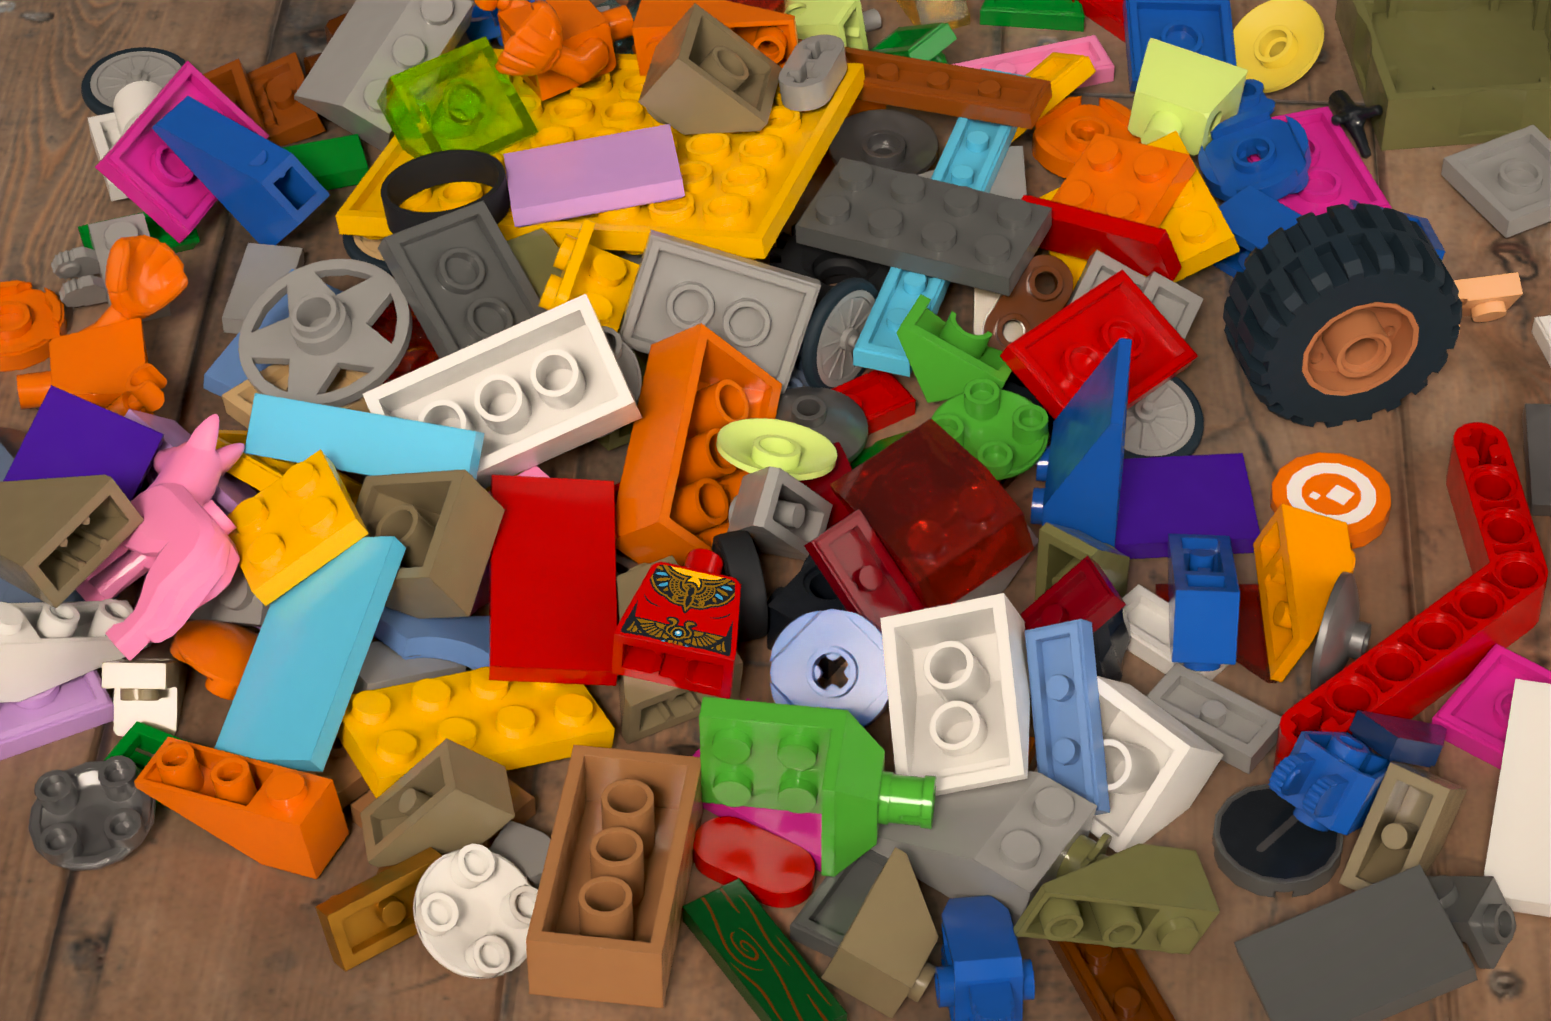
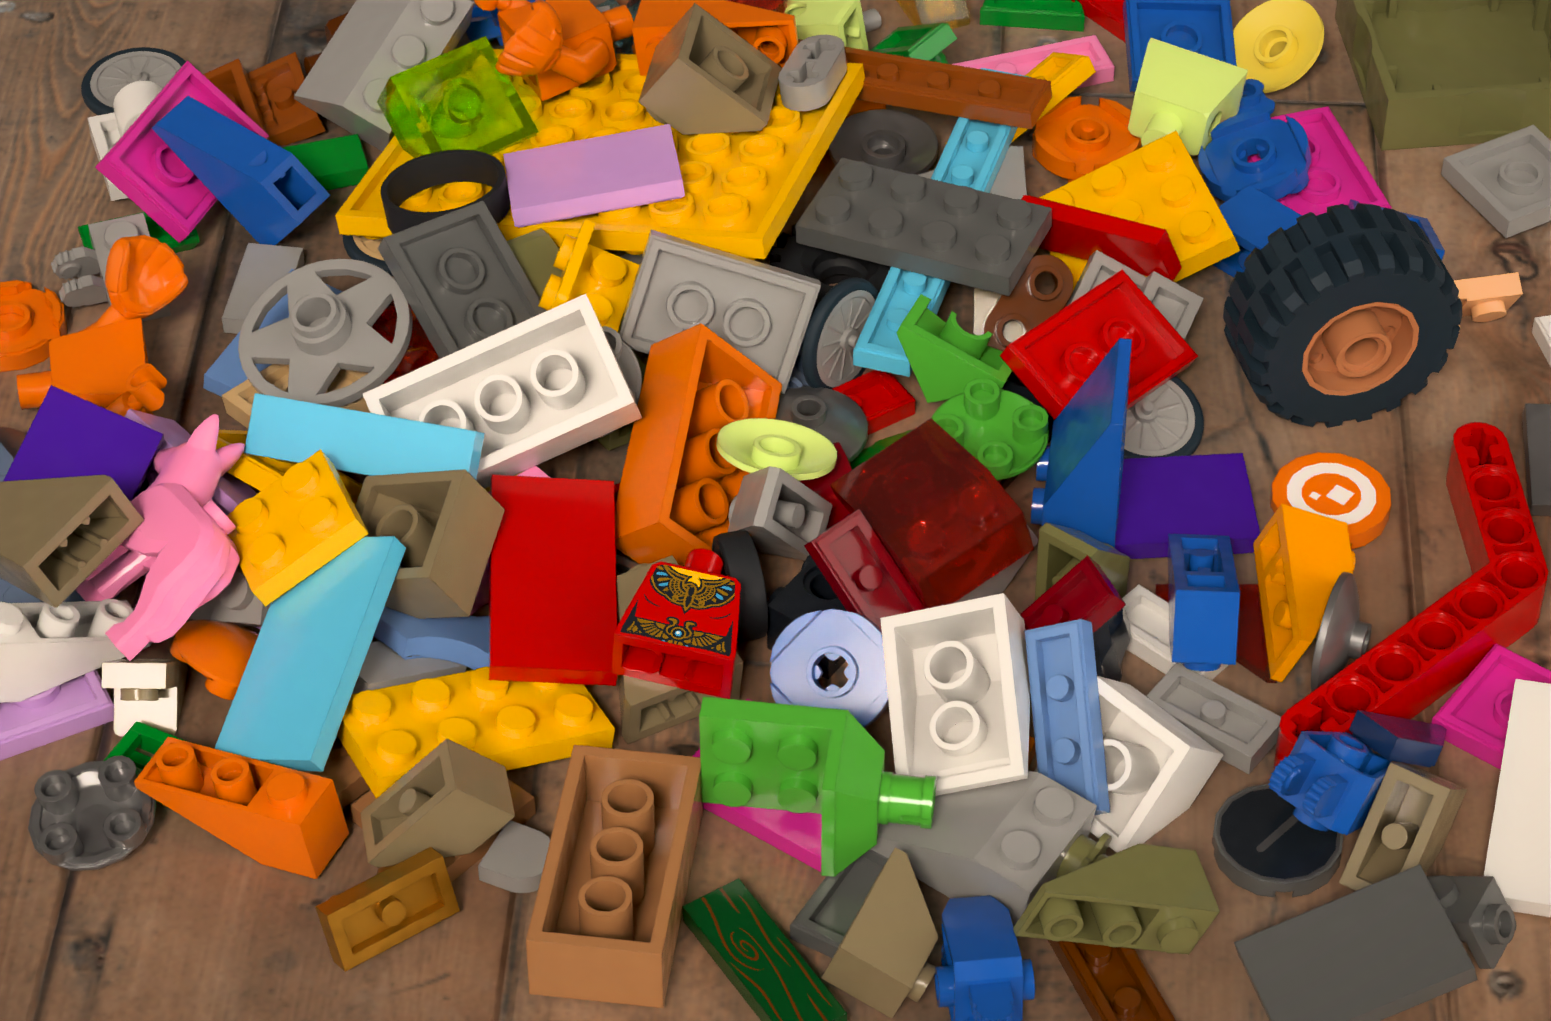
(474, 912): white dish -> none
(767, 865): red tile -> none
(1126, 180): orange plate -> none
(1353, 118): black bar -> none

